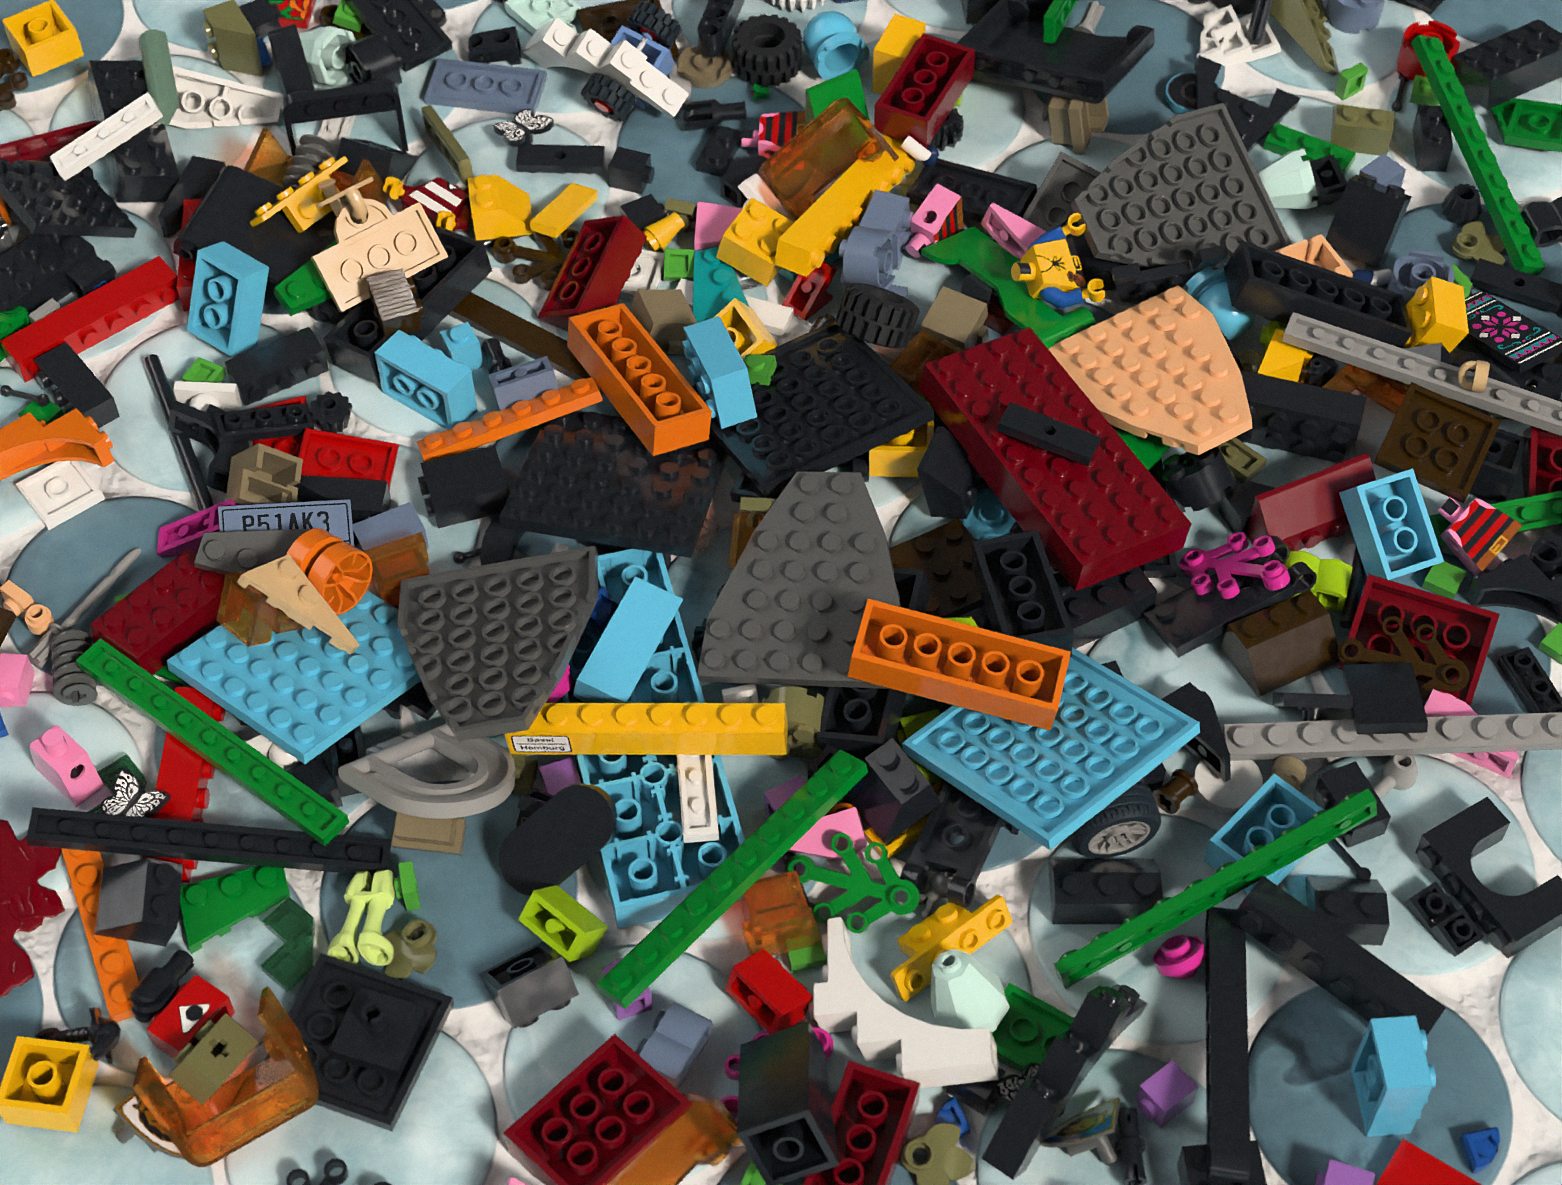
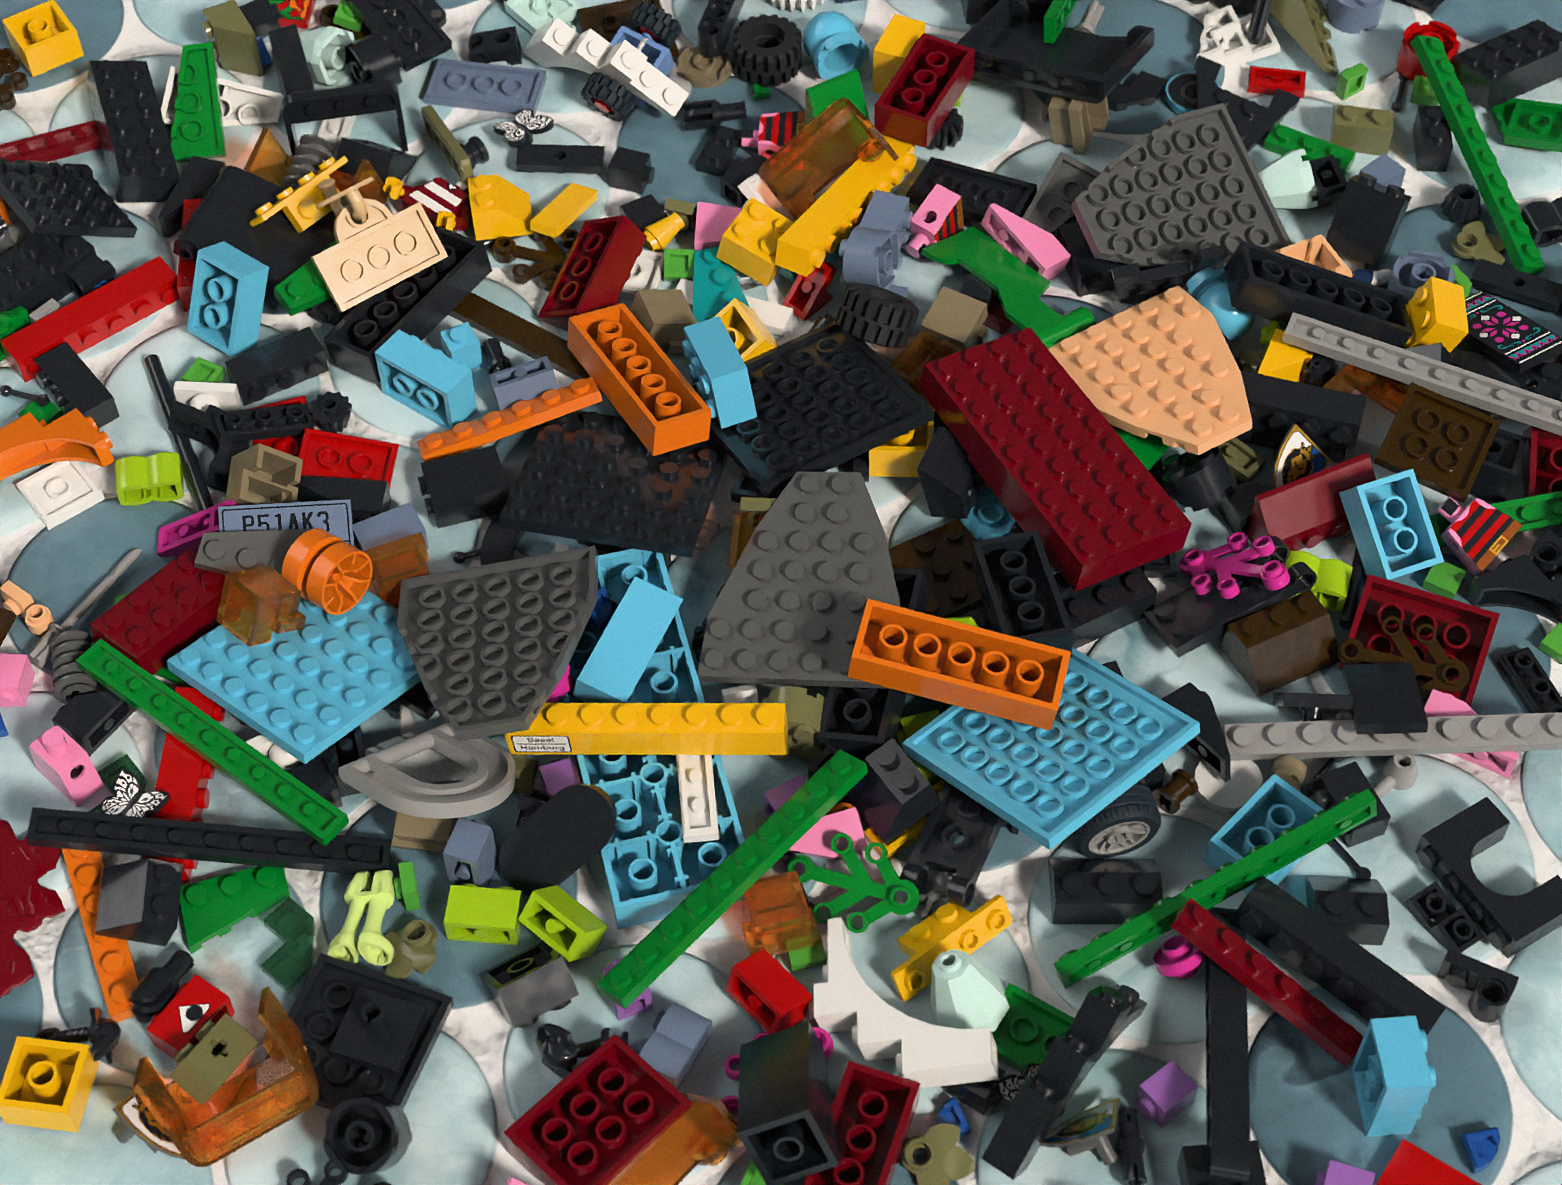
(92, 718): none -> black slope
(106, 136): white plate -> none
(149, 478): none -> lime brick
(159, 72): sand green brick -> none
(197, 107): none -> green wing
(298, 599): tan wing -> none
(347, 1128): none -> black brick
(395, 303): brick -> none
(470, 854): none -> sand blue brick
(476, 151): none -> black wheel
(483, 914): none -> lime brick
(561, 1052): none -> black piece
(760, 368): bright green plate -> none
(925, 156): white arm -> none
(1048, 434): black tile -> none
(1054, 269): torso -> none
(1143, 91): none -> black tile
(1267, 80): none -> red tile
(1267, 981): none -> dark red plate
(1296, 458): none -> shield
(1307, 789): none -> black hinge
(1479, 378): tan tile -> none
(1482, 980): none -> black plate

